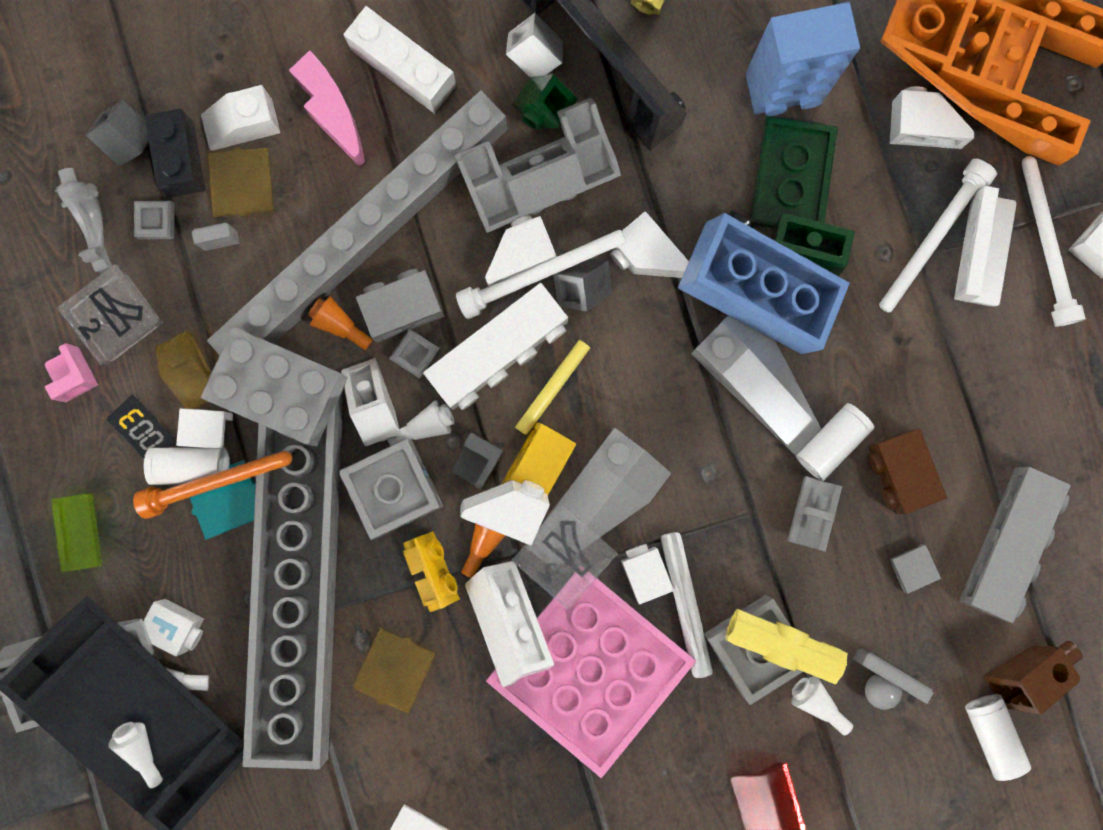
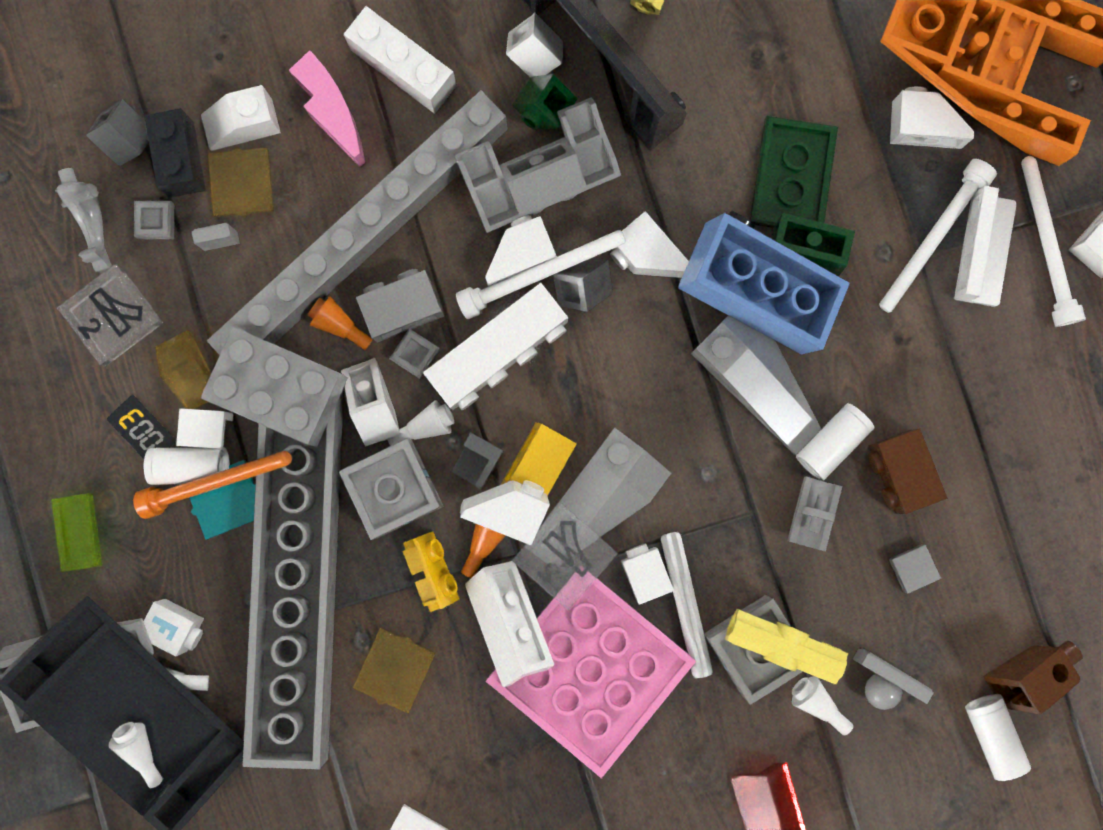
(69, 374): bright pink panel -> none
(552, 387): light yellow bar -> none
(801, 58): medium blue brick -> none
(1015, 544): light grey brick -> none

